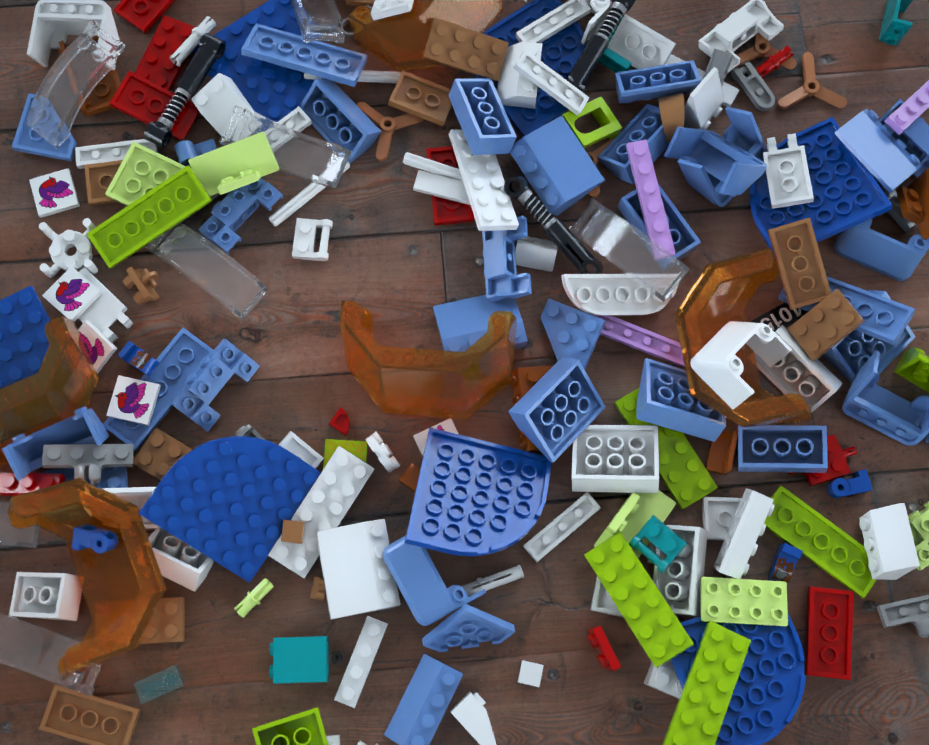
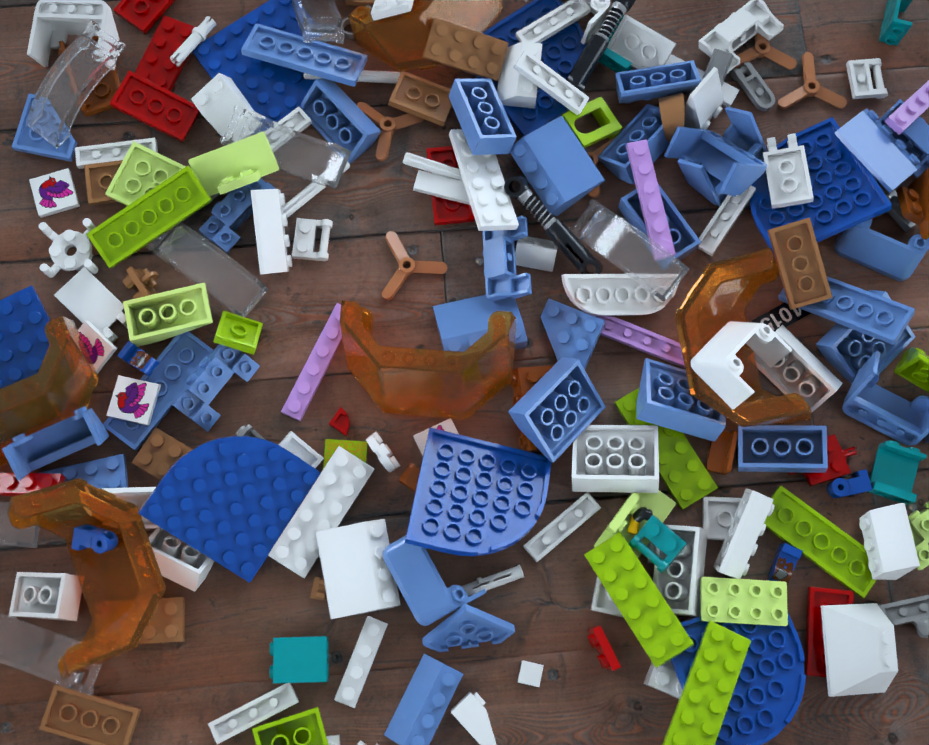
(72, 294): white tile -> none
(88, 458): light grey plate -> none
(159, 684): clear light blue plate -> none
(167, 314): none -> yellowish green slope
(186, 150): medium blue plate -> none
(209, 50): black piece -> none
(238, 332): none -> lime plate
(253, 597): yellowish green axle -> none
(253, 712): none -> white plate
(270, 231): none -> white slope
(293, 531): medium nougat slope -> none
(315, 367): none -> lavender plate
(402, 273): none -> nougat piece
(636, 518): none -> arm
(723, 221): none -> white plate
(774, 61): red pin -> none
(826, 324): medium nougat plate -> none
(858, 649): none -> white slope
(861, 80): none -> white plate
(895, 472): none -> teal panel

